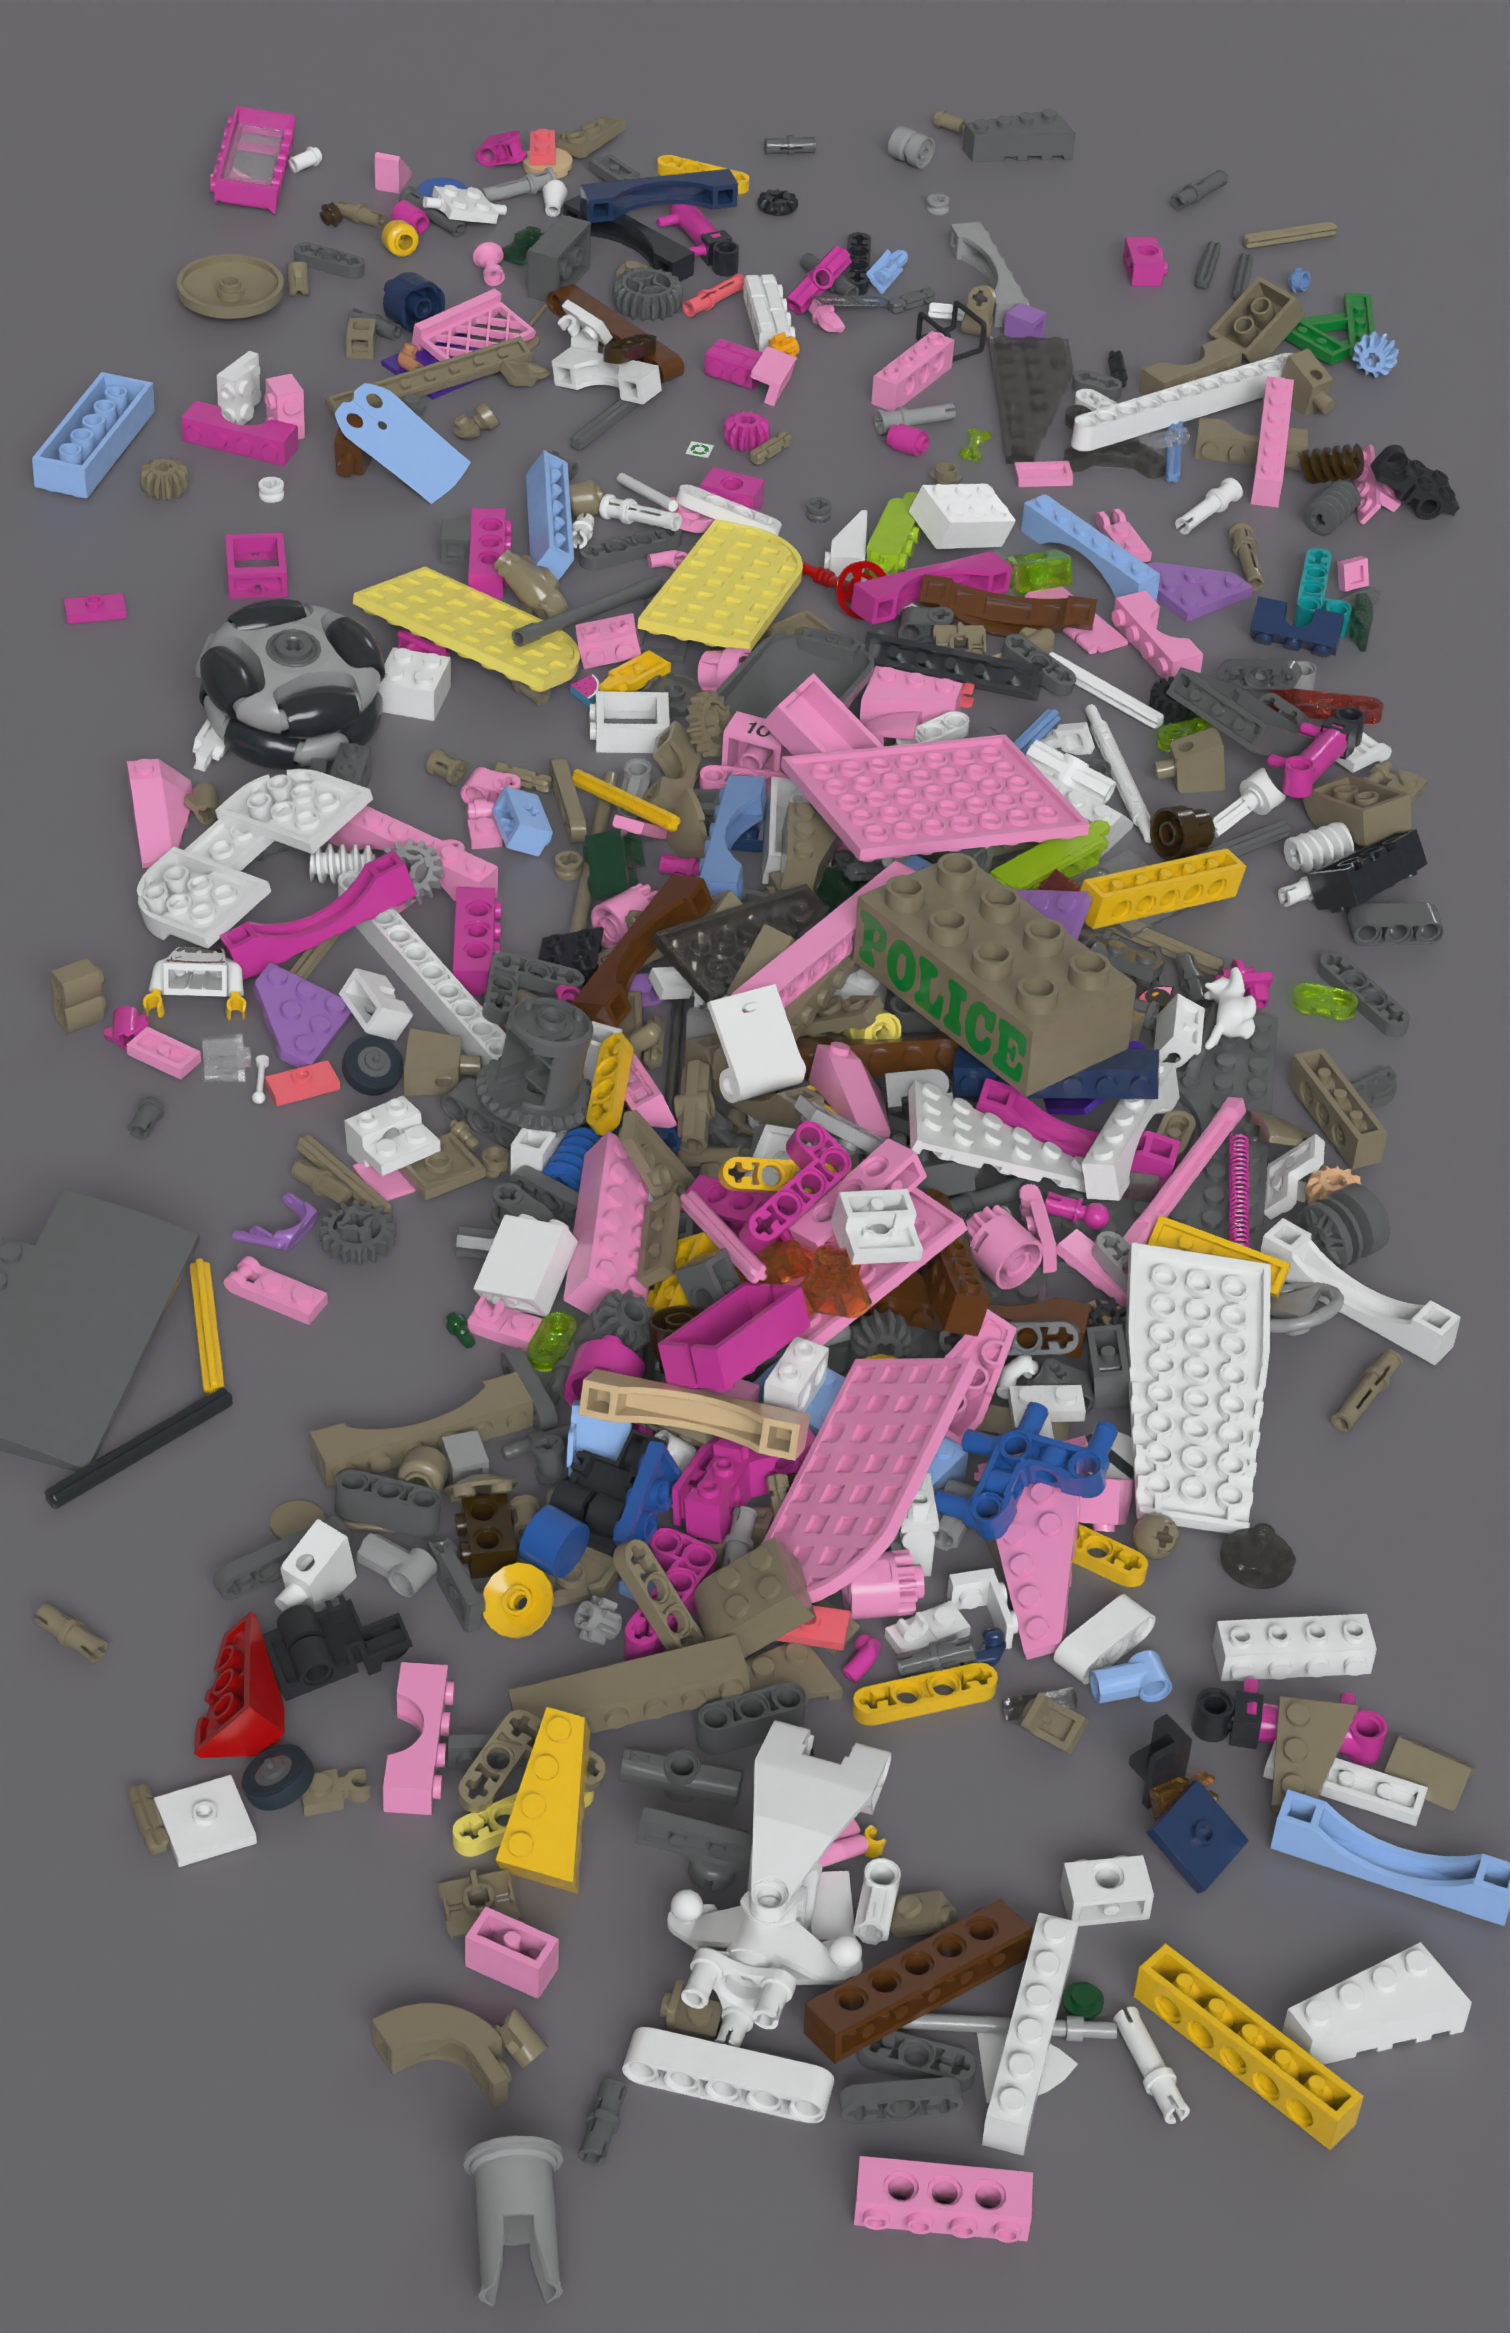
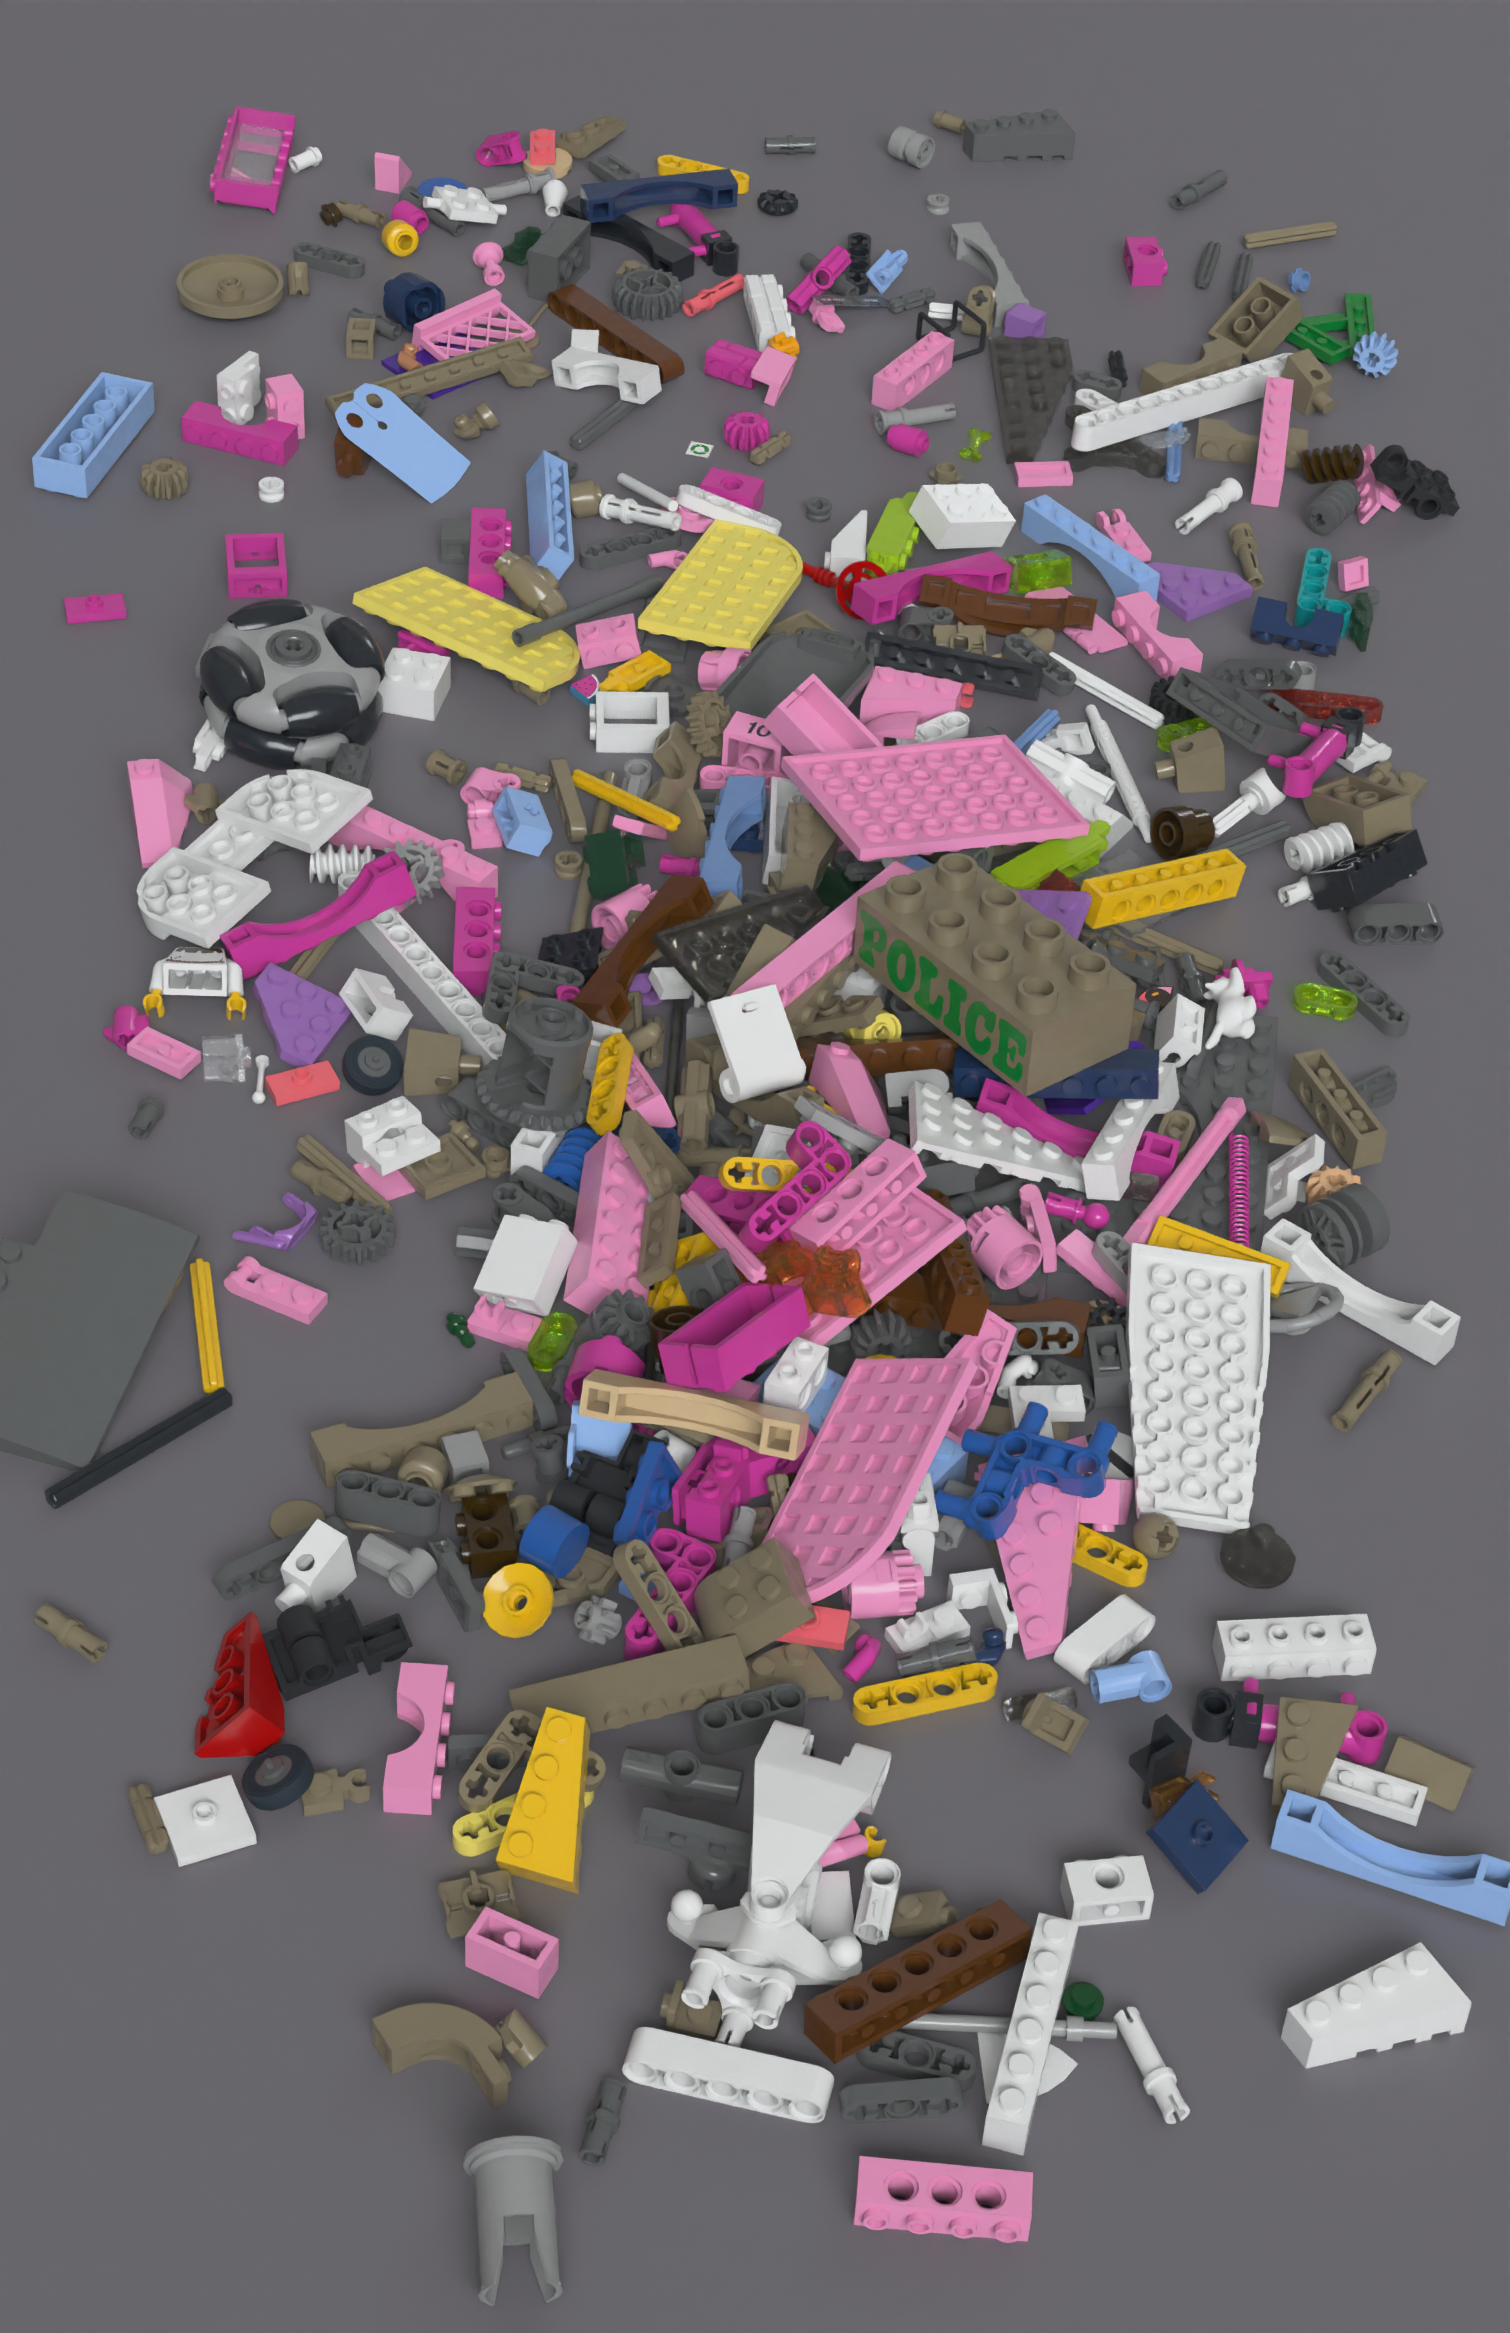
(77, 995): dark tan brick -> none
(578, 317): white plate -> none
(582, 530): white pin -> none
(629, 348): dark brown beam -> none
(877, 1226): white brick -> none
(1248, 2046): yellow brick -> none

